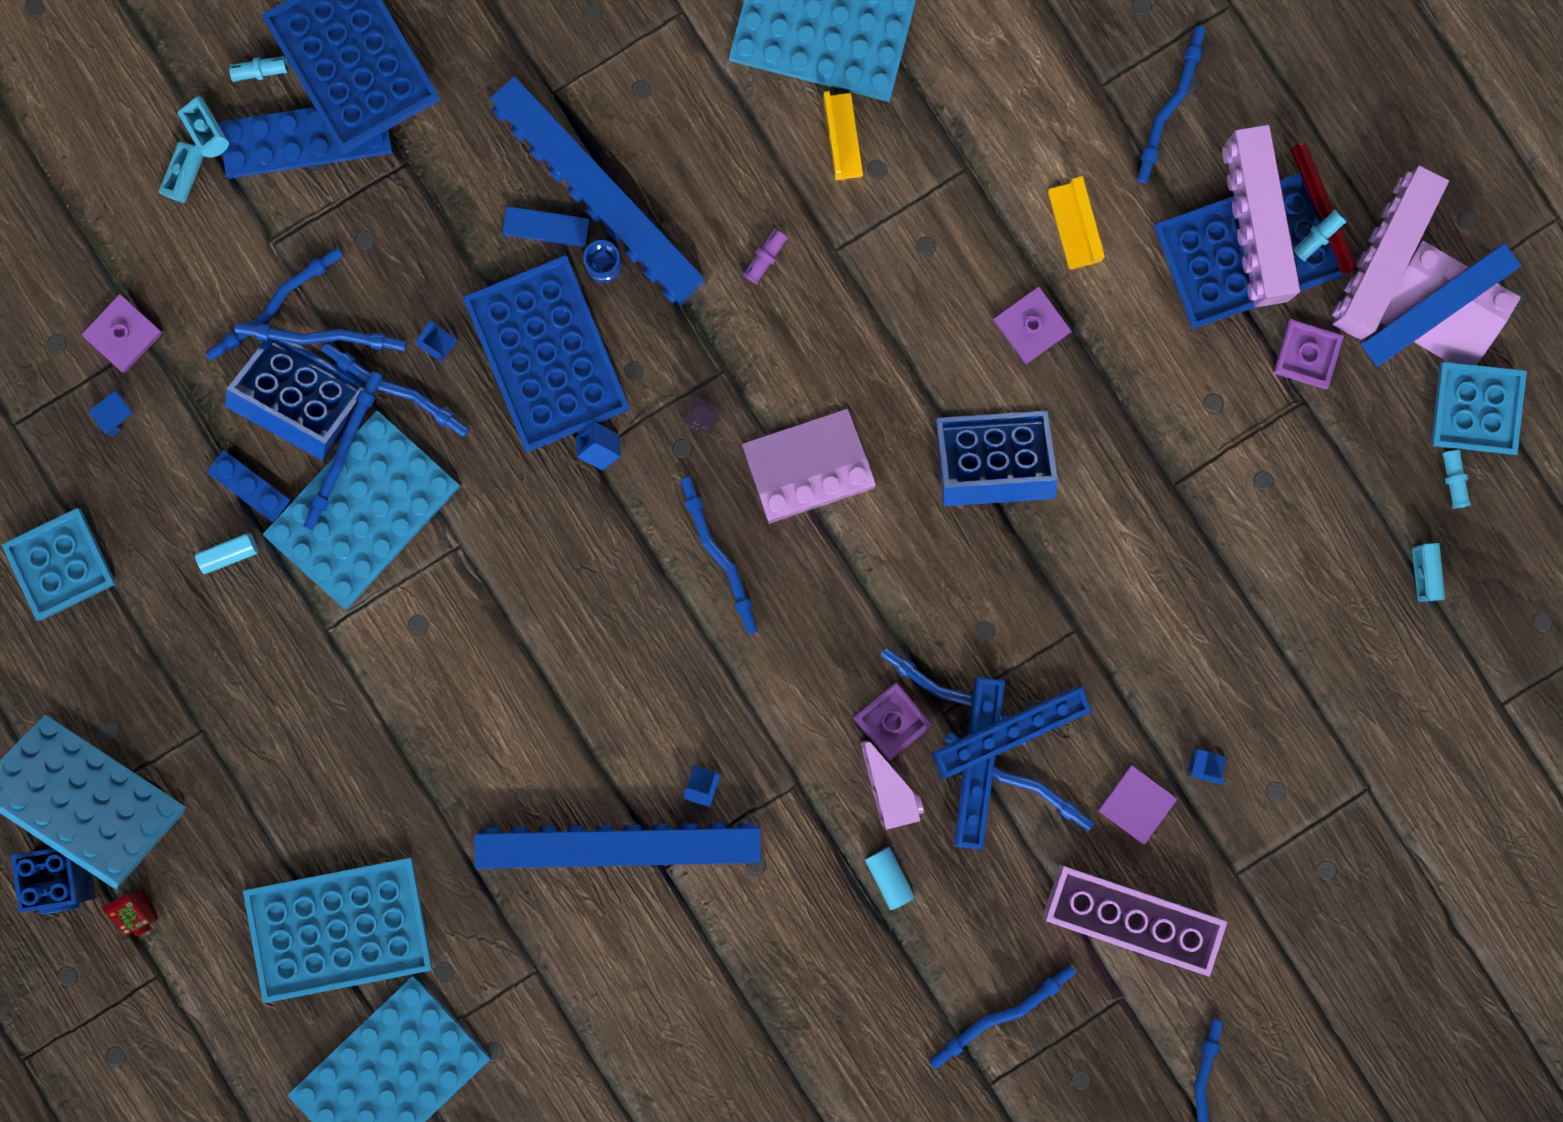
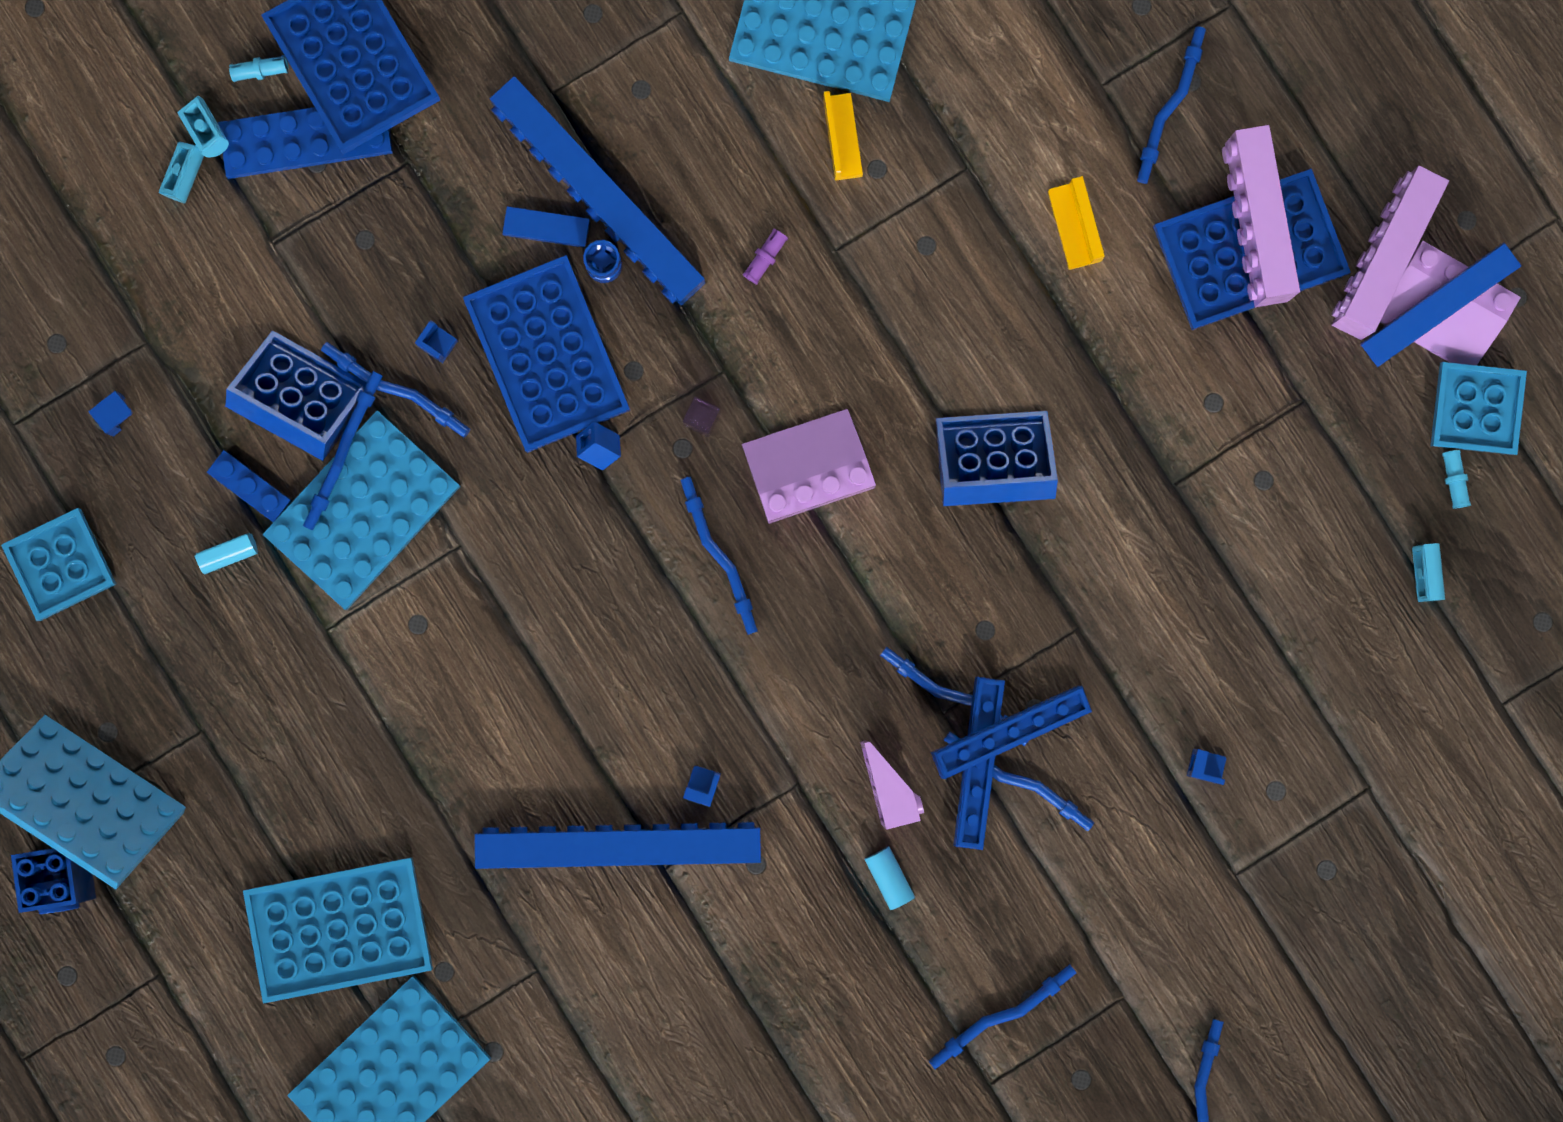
(122, 333): medium lavender plate -> none
(131, 913): dark red slope -> none
(266, 332): blue bar -> none
(316, 267): blue bar -> none
(892, 721): medium lavender tile -> none
(1032, 325): medium lavender plate -> none
(1134, 920): lavender brick -> none
(1137, 804): medium lavender tile -> none
(1308, 354): medium lavender tile -> none
(1319, 235): medium azure pin -> none
(1322, 206): dark red axle -> none

